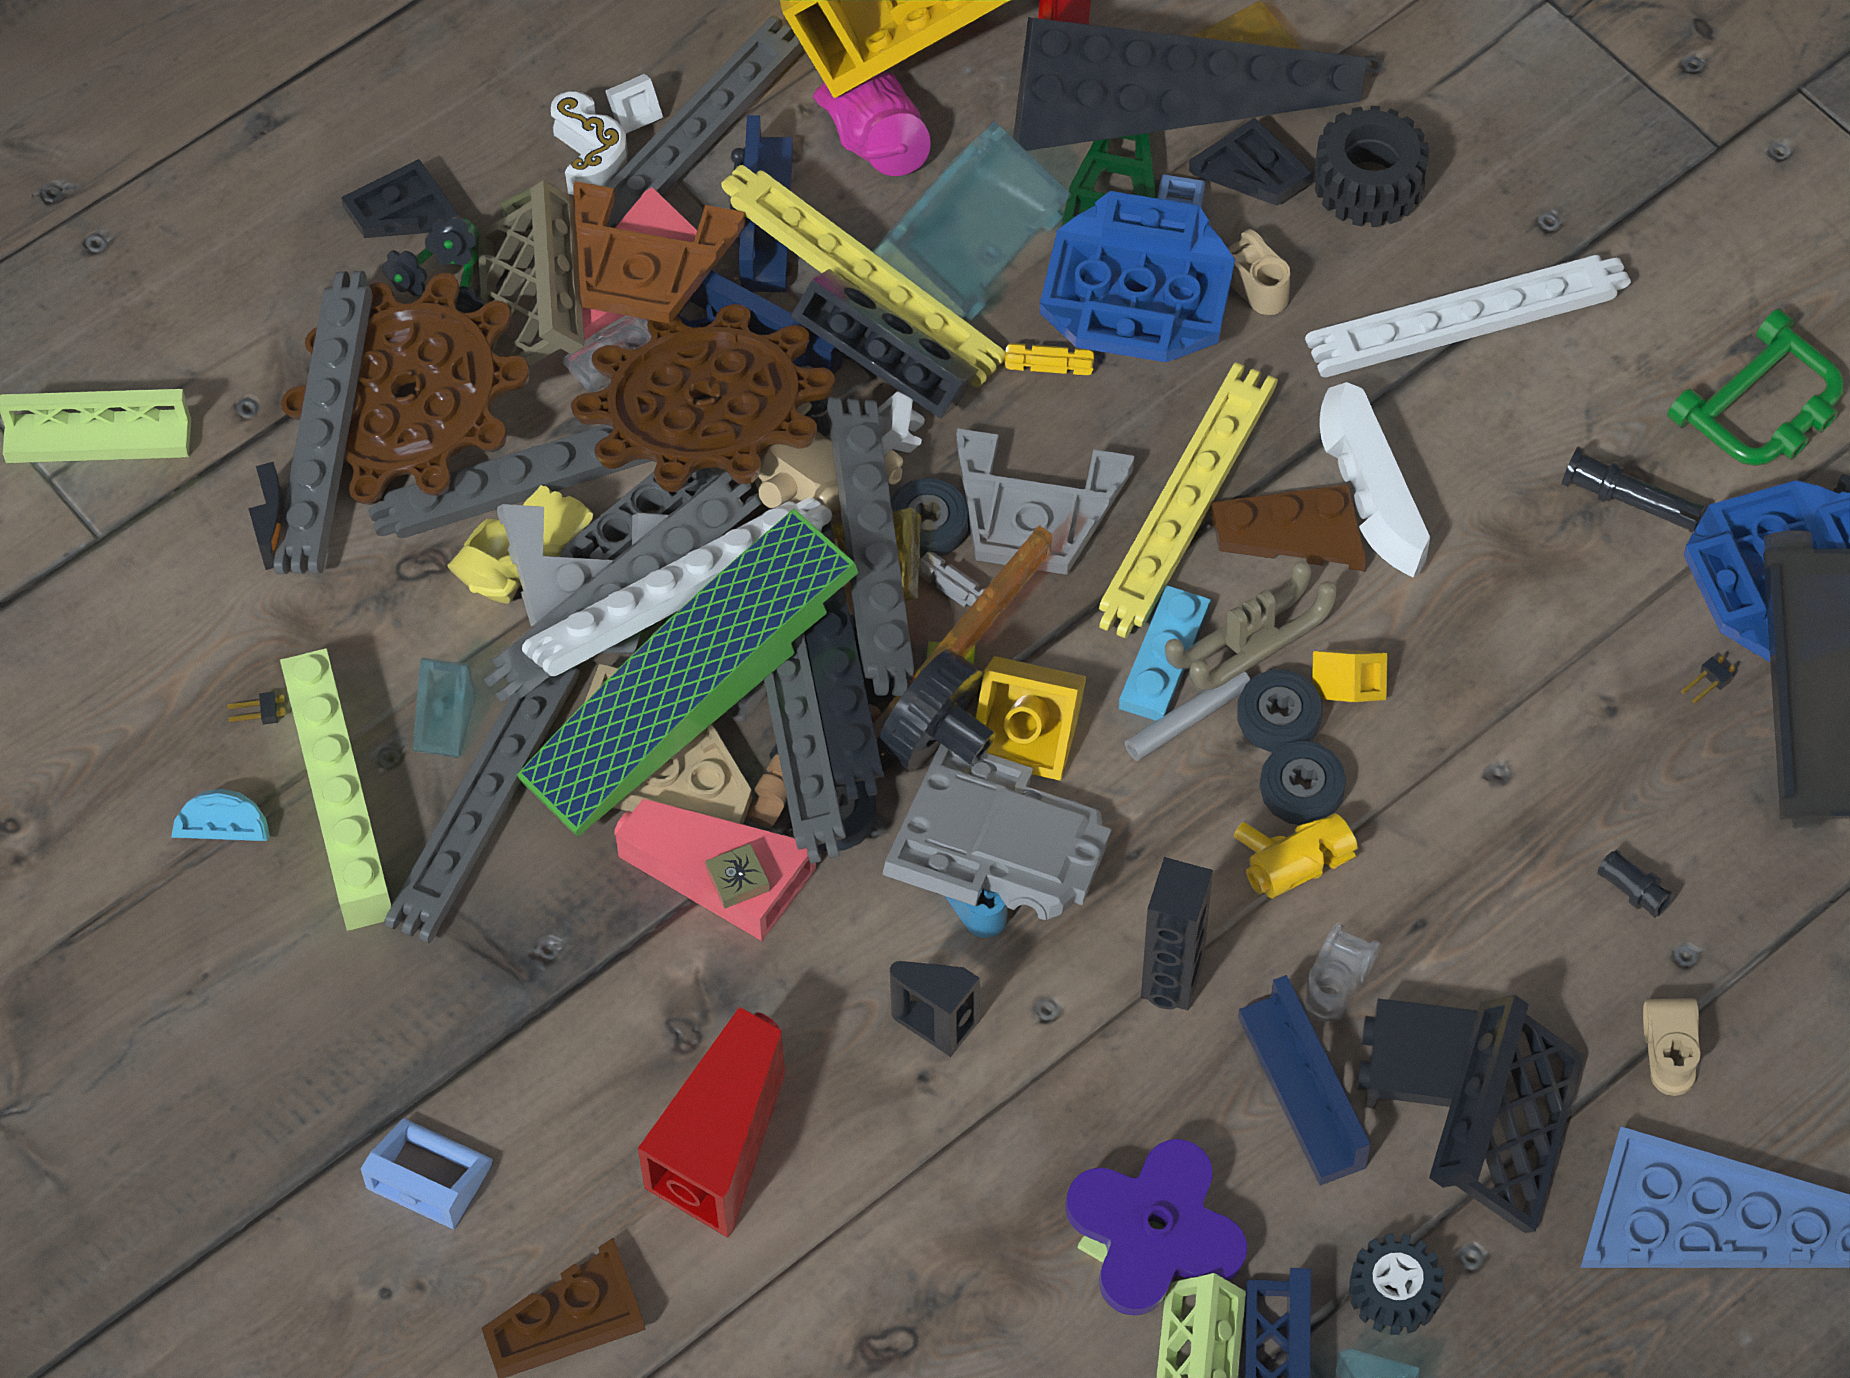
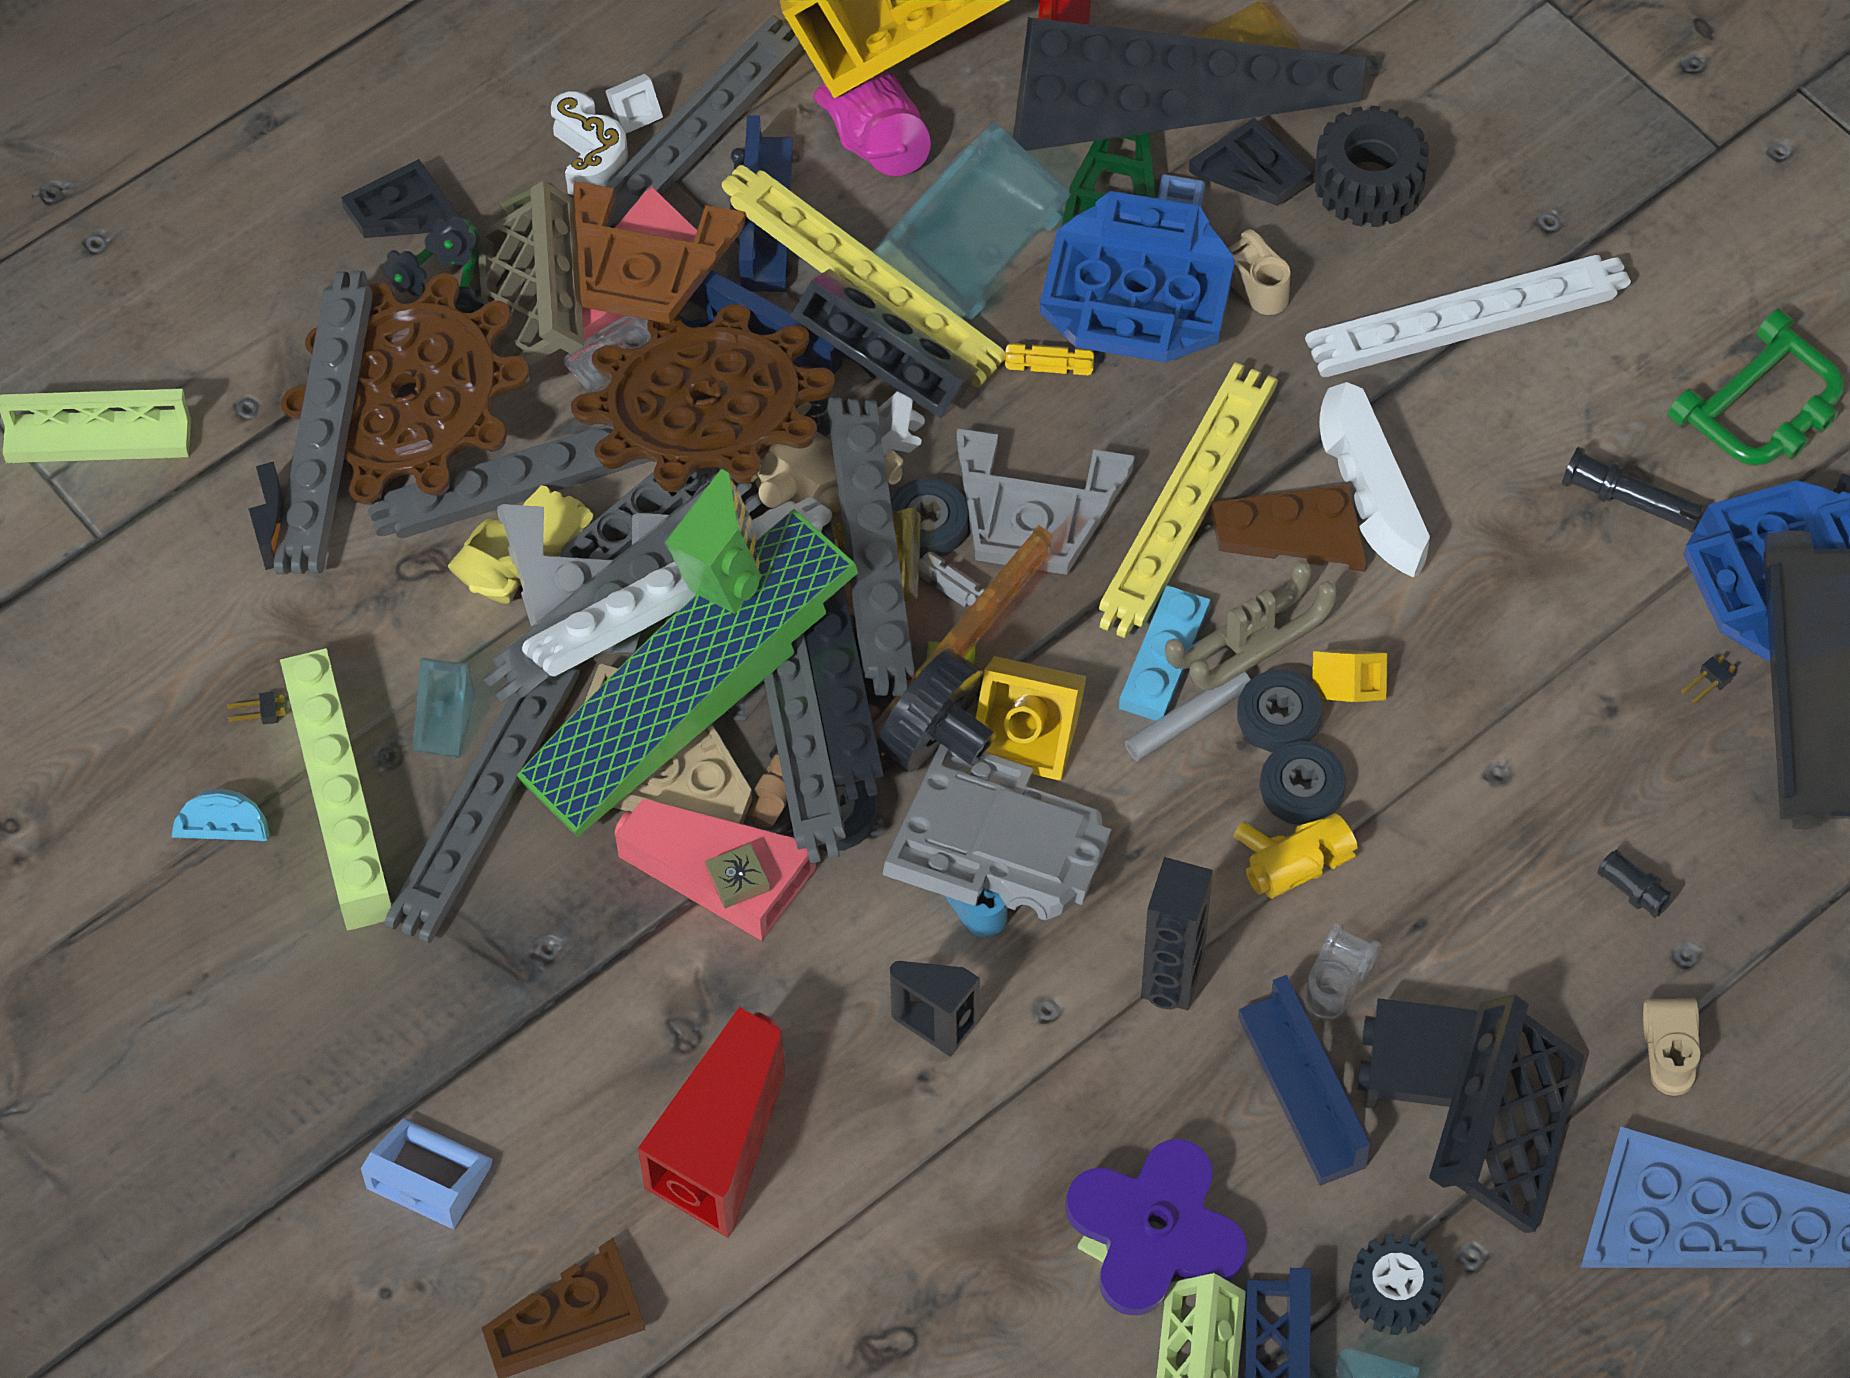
(718, 546): none -> bright green slope

